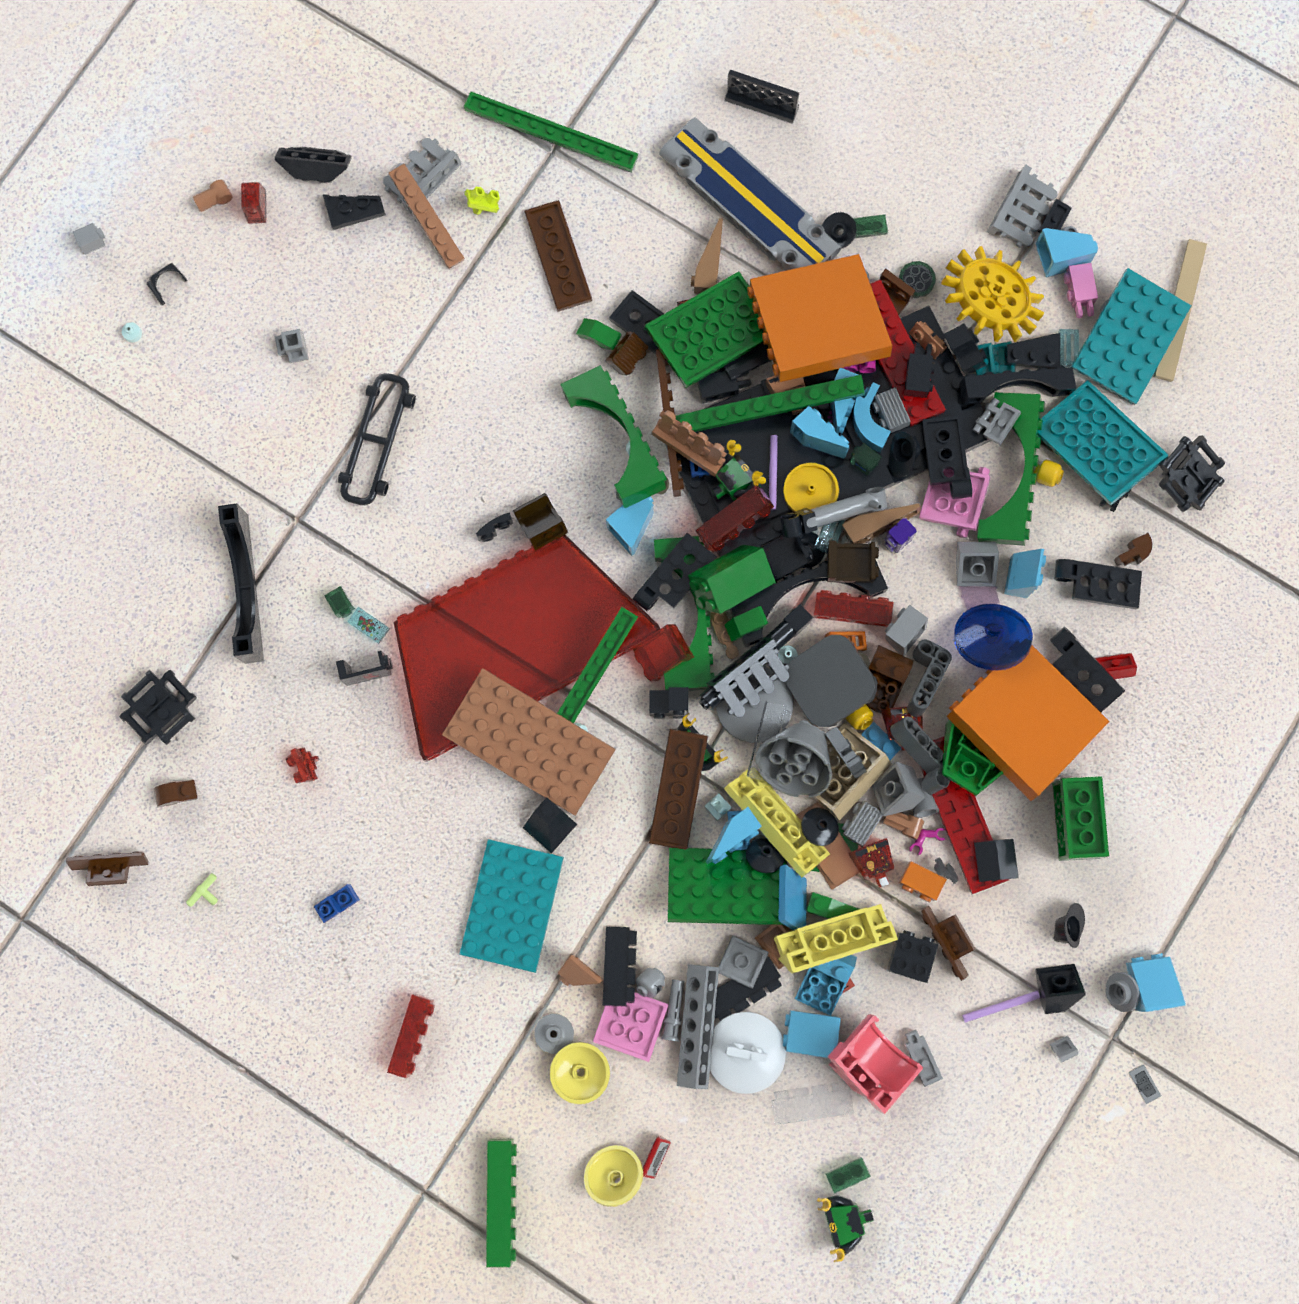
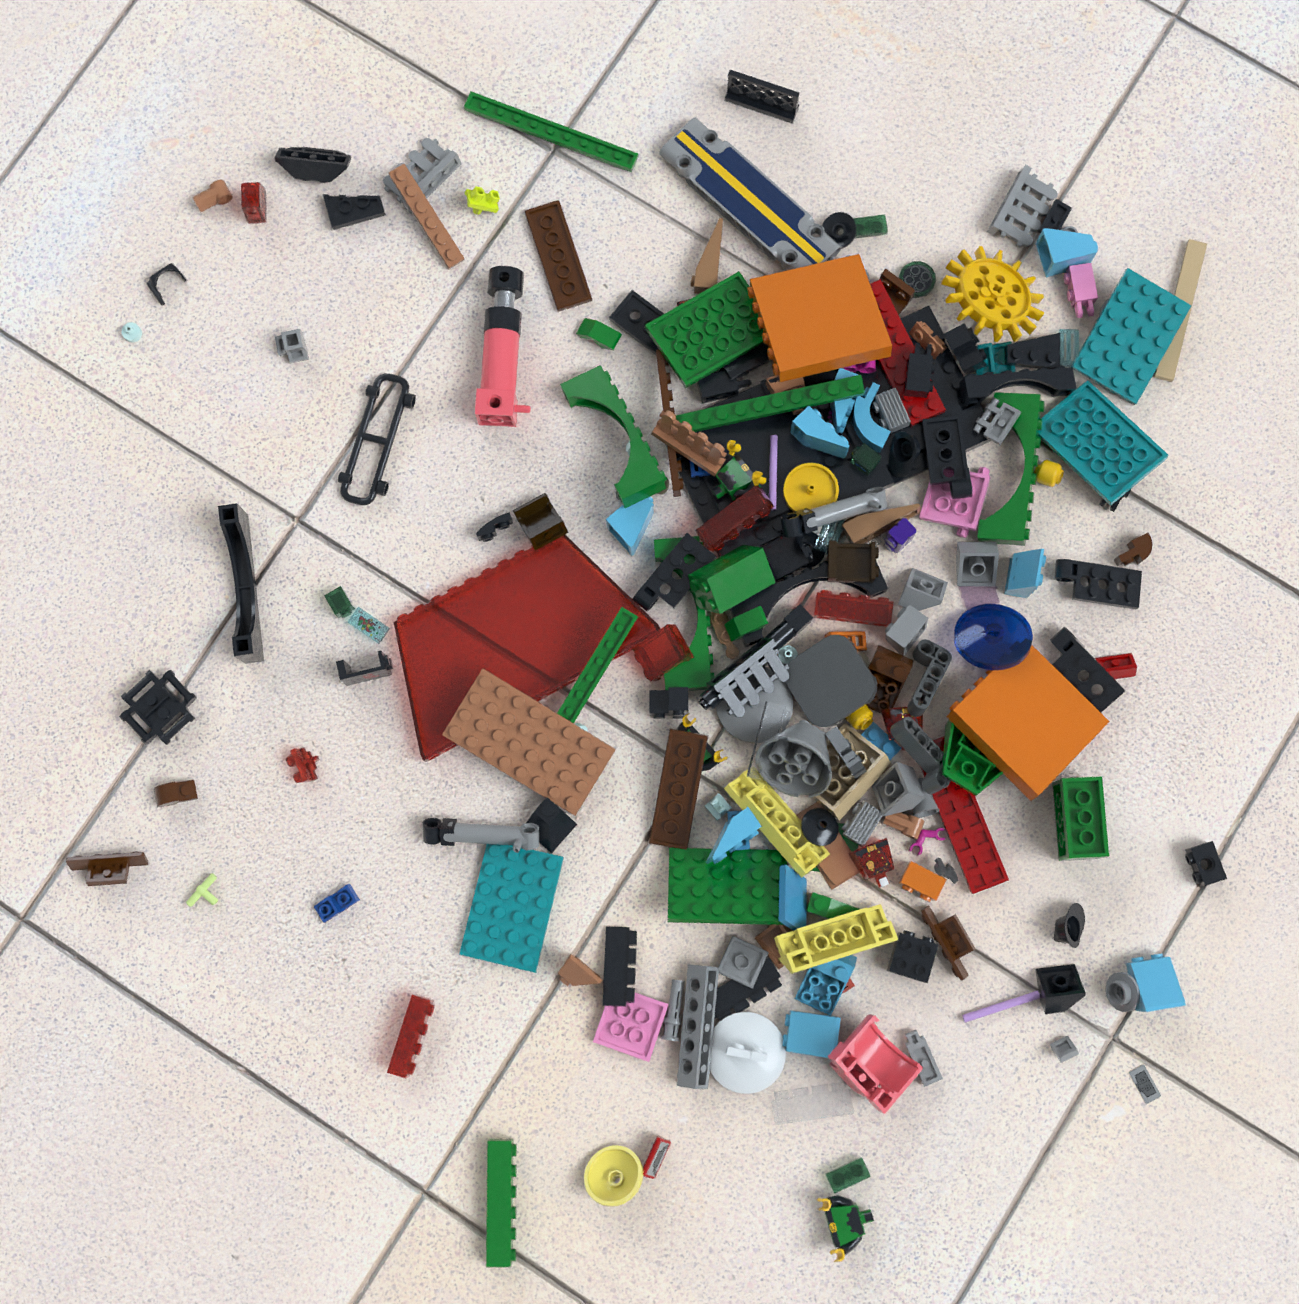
(89, 238): light grey brick -> none
(450, 831): none -> light grey piece
(502, 329): none -> coral piece
(564, 1033): light grey piece -> none
(578, 1088): light yellow dish -> none
(627, 354): reddish brown brick -> none
(650, 982): light grey head -> none
(761, 861): black dish -> none
(922, 591): none -> light grey slope
(996, 860): black slope -> none
(1189, 473): black brick -> none
(1214, 871): none -> black brick

